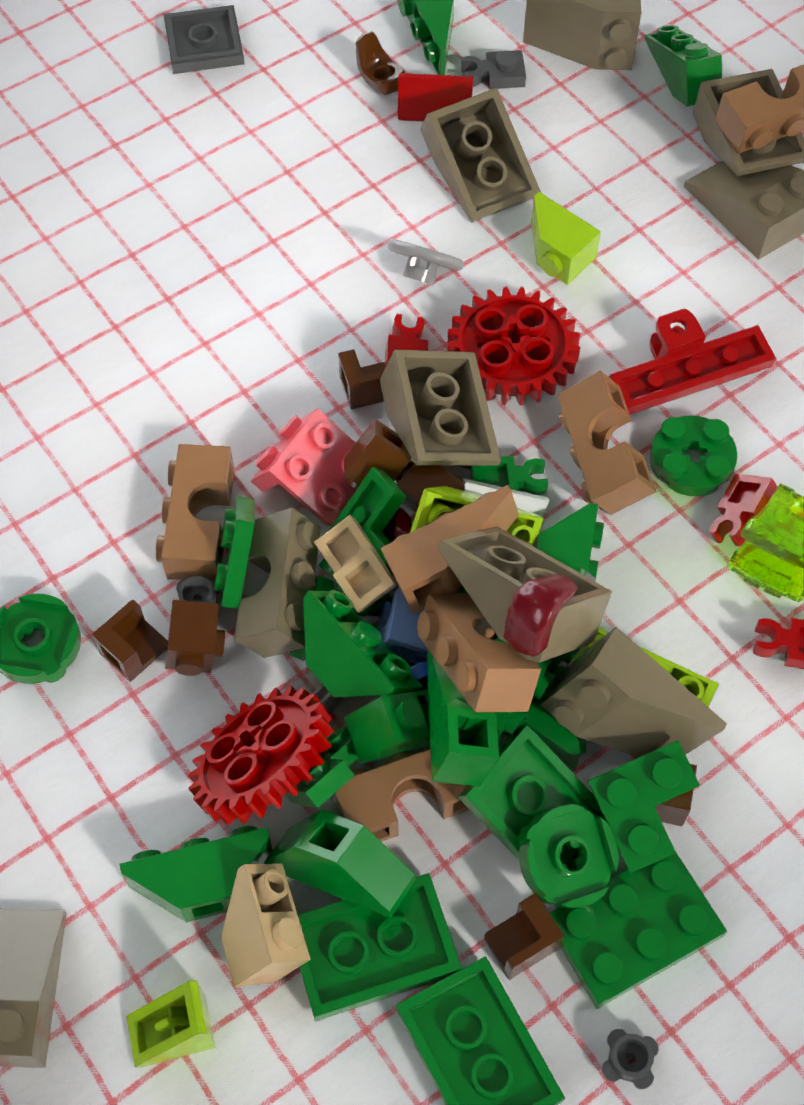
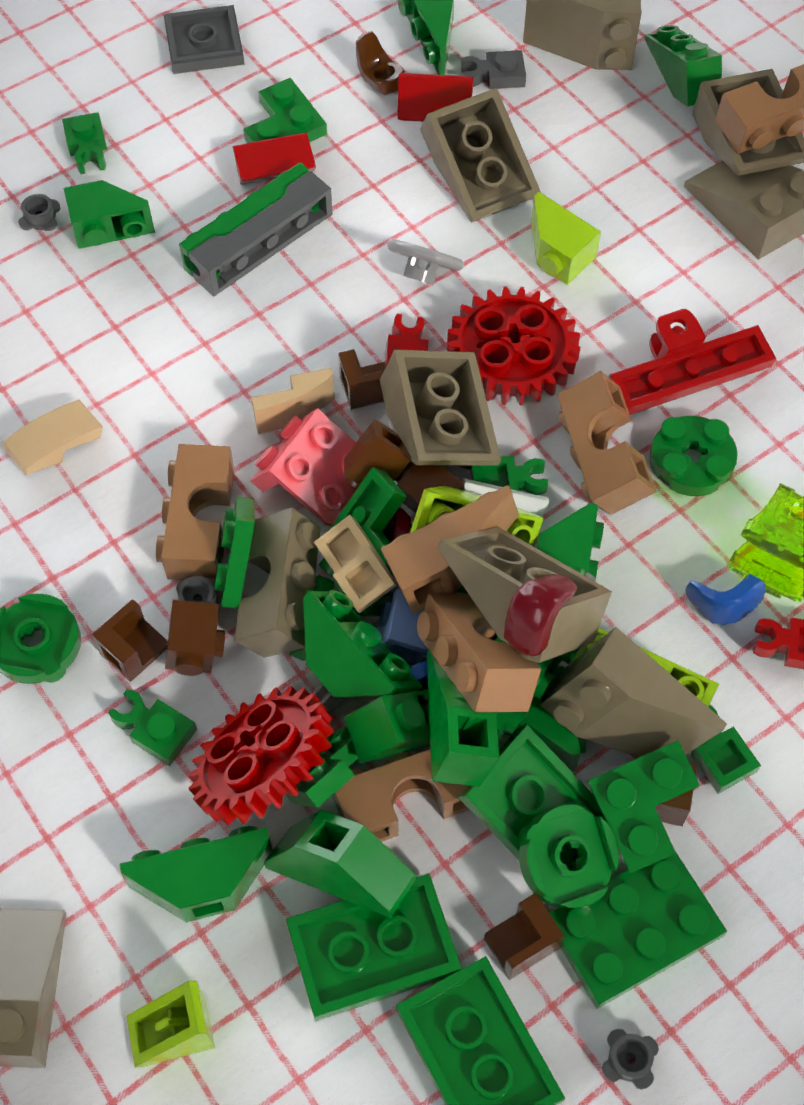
(39, 213): none -> dark grey plate
(47, 437): none -> tan slope
(85, 139): none -> green plate
(106, 213): none -> green slope
(157, 730): none -> green plate
(256, 229): none -> dark grey piece
(262, 927): tan slope -> none
(271, 157): none -> red slope
(288, 112): none -> green plate
(307, 393): none -> tan slope
(725, 759): none -> green plate
(729, 605): none -> blue hair
(741, 502): red plate -> none

